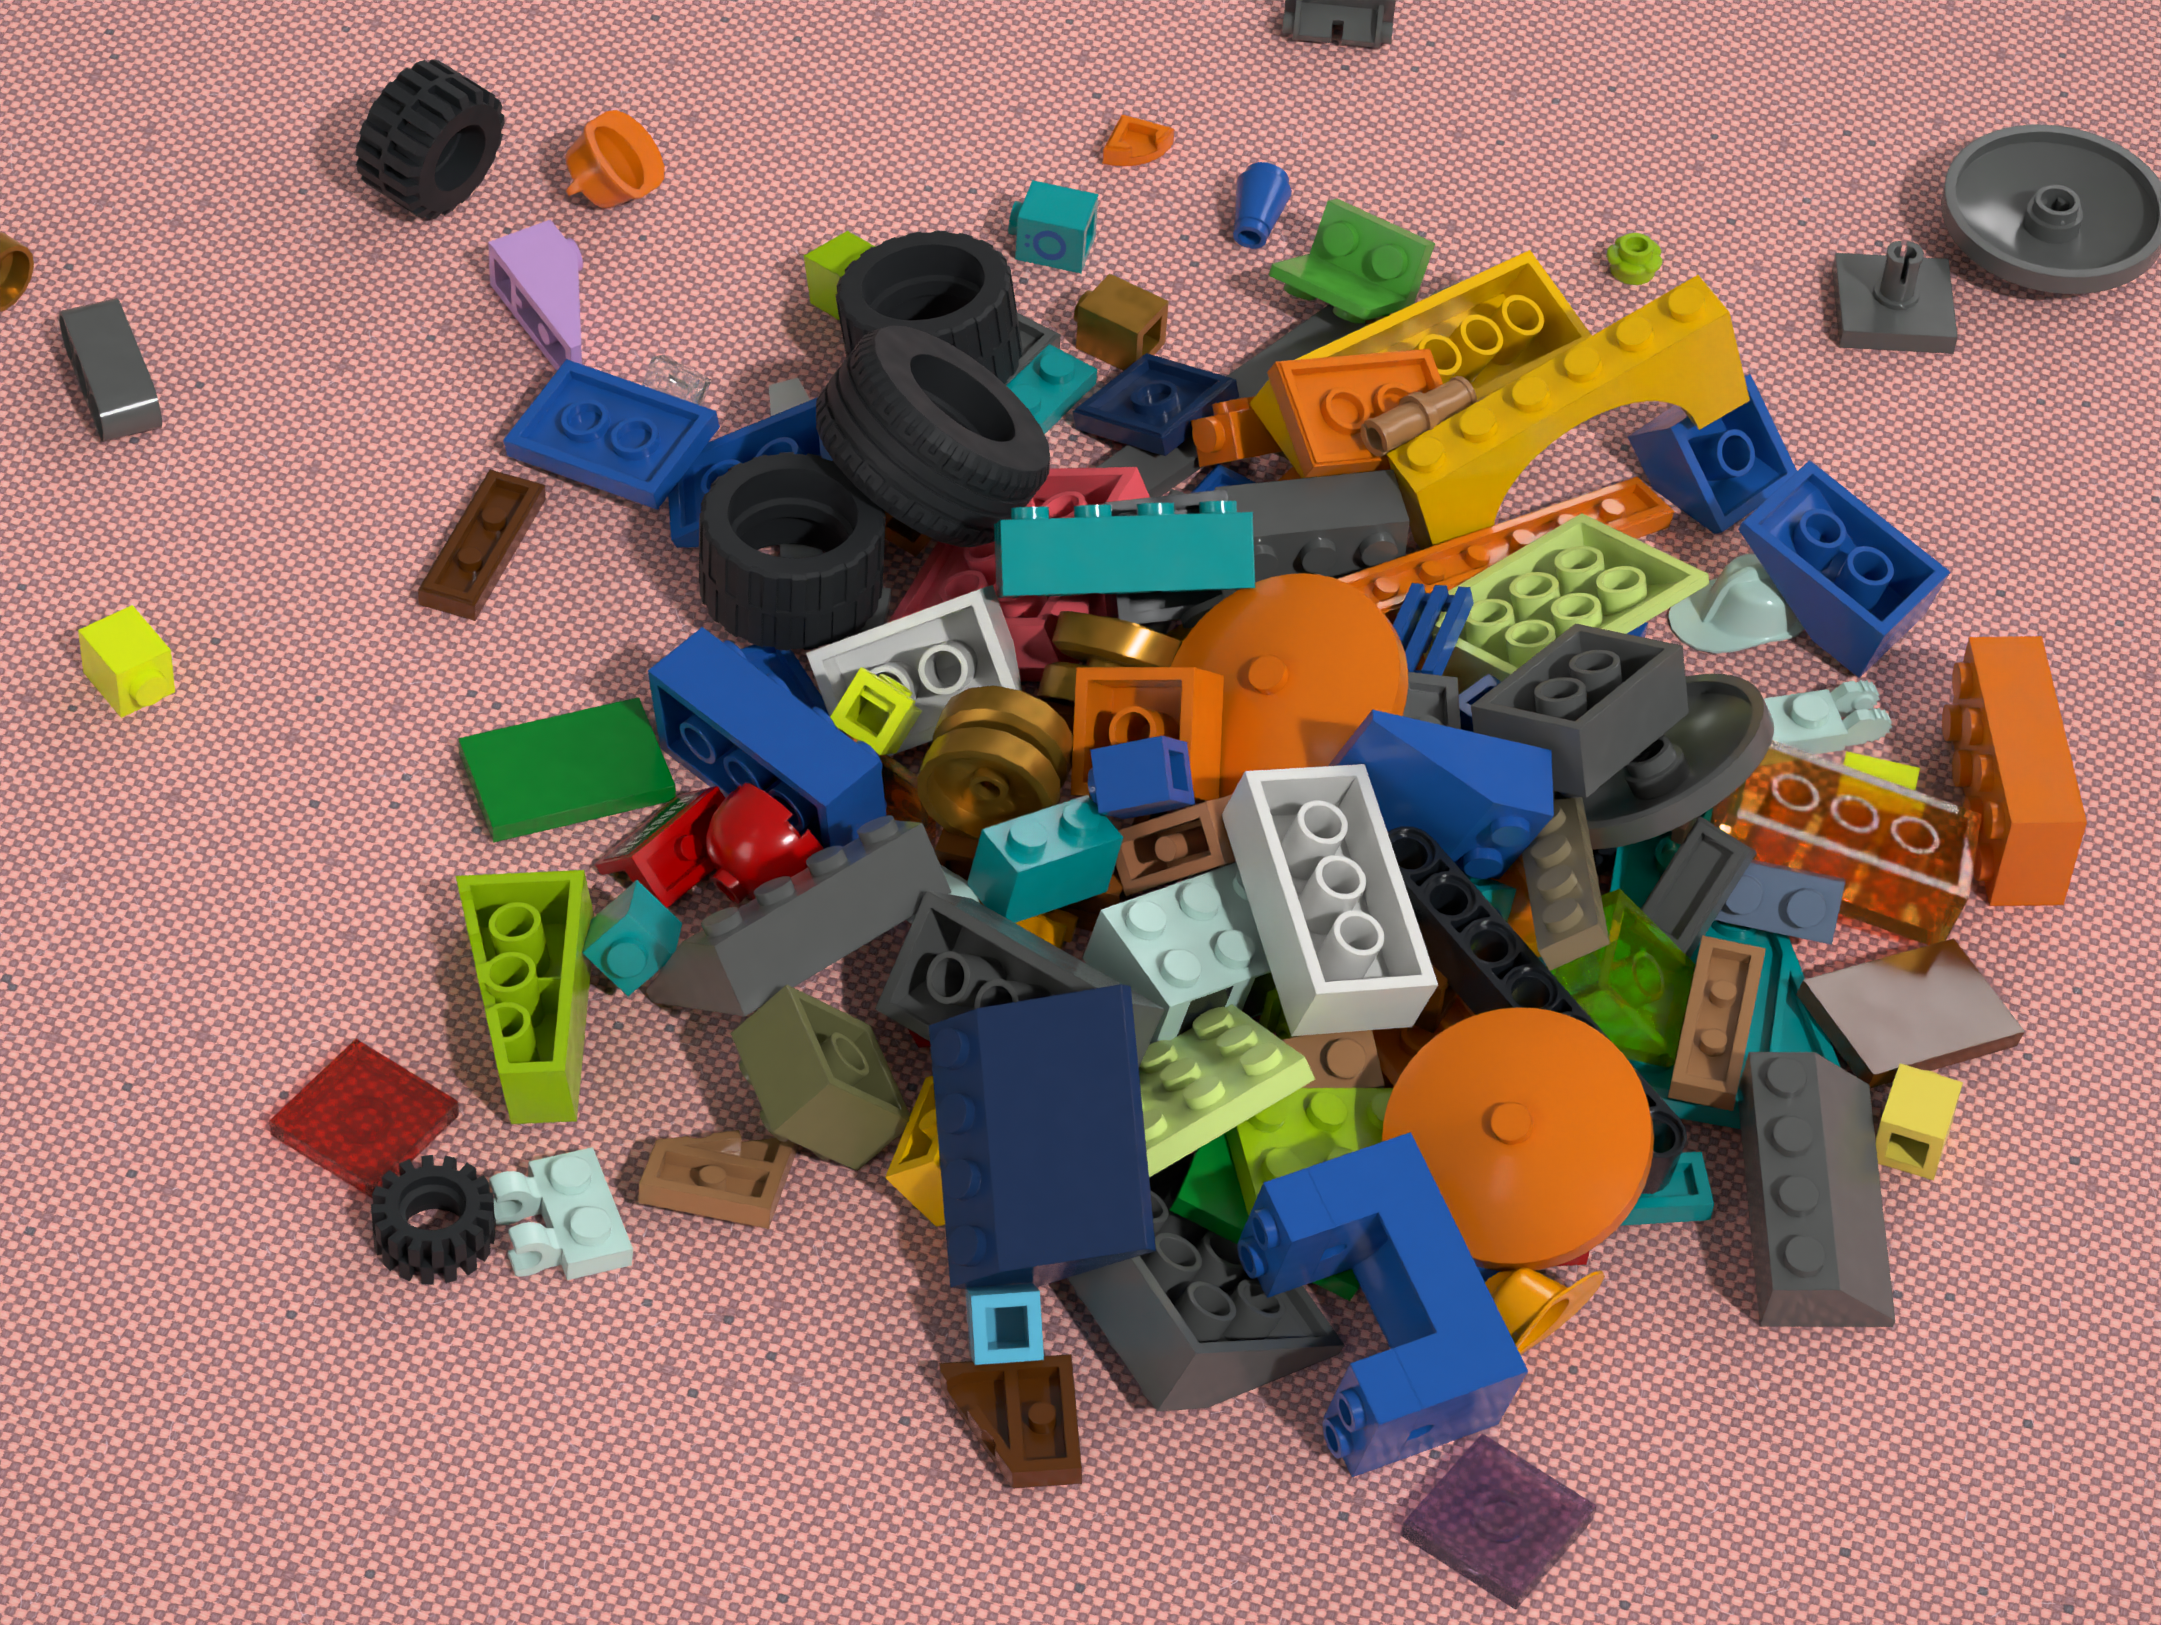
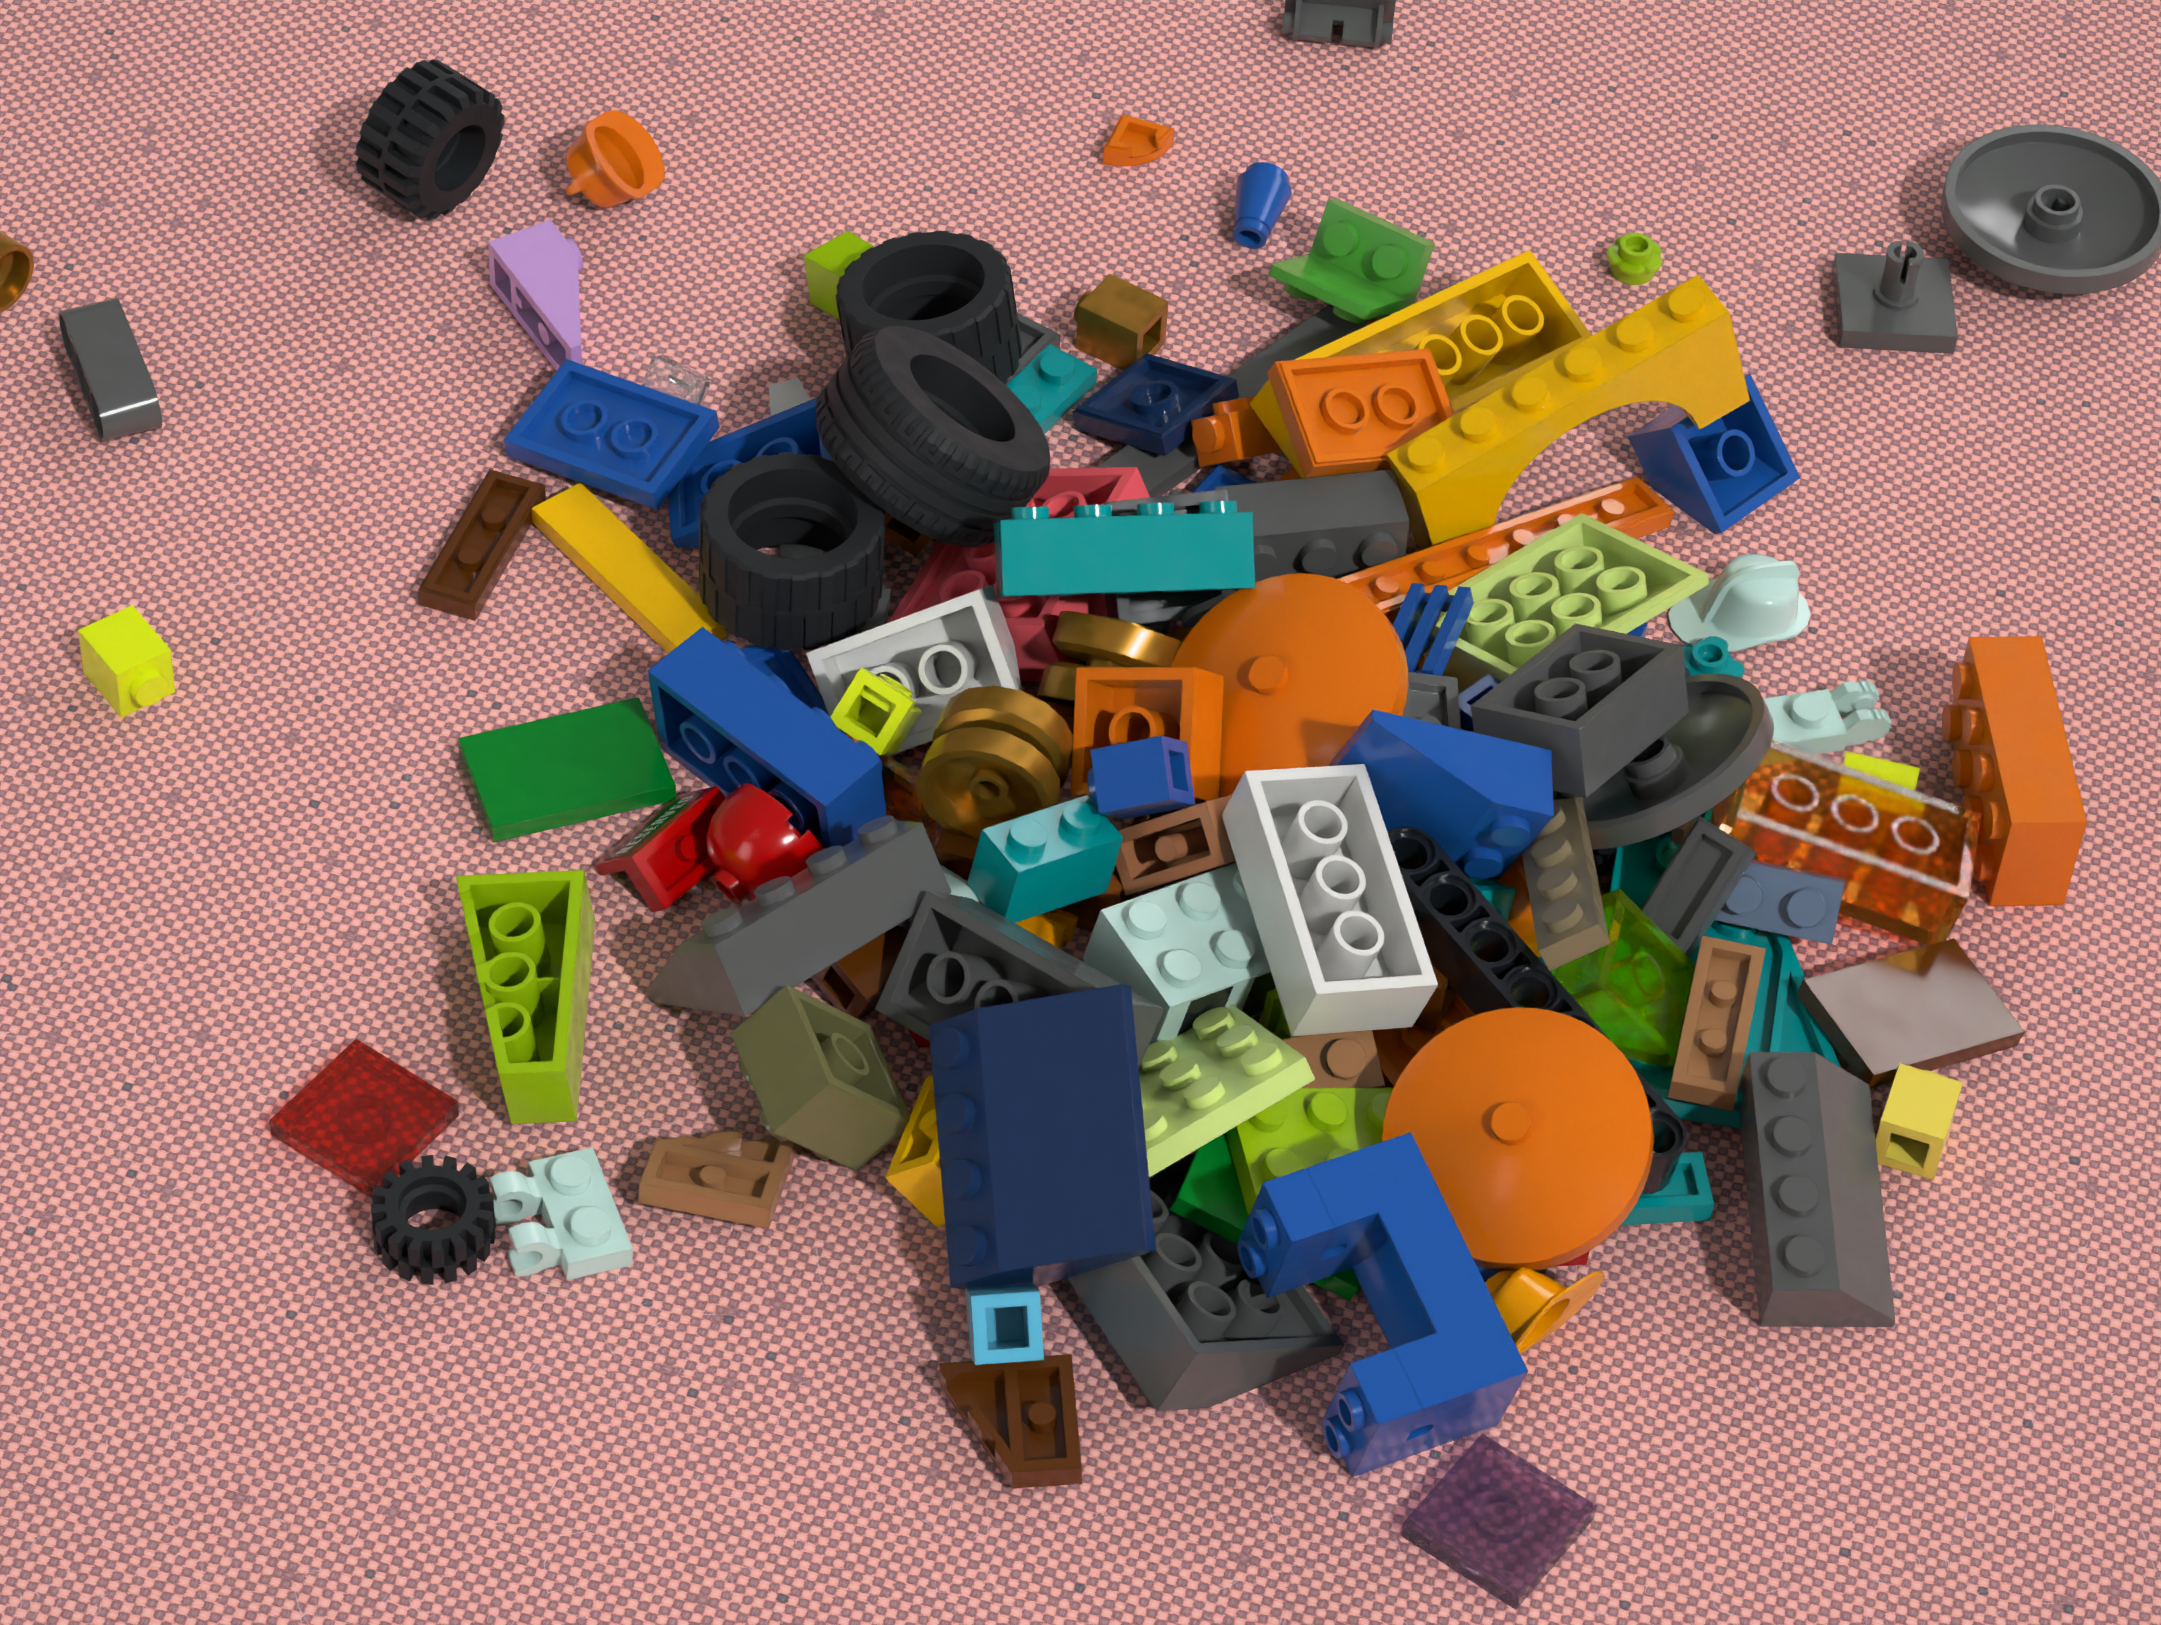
(624, 567): none -> yellow tile
(632, 938): teal brick -> none
(860, 977): none -> reddish brown brick
(1054, 226): teal brick -> none
(1416, 415): medium nougat pin -> none
(1711, 658): none -> teal plate
(1842, 567): blue slope -> none

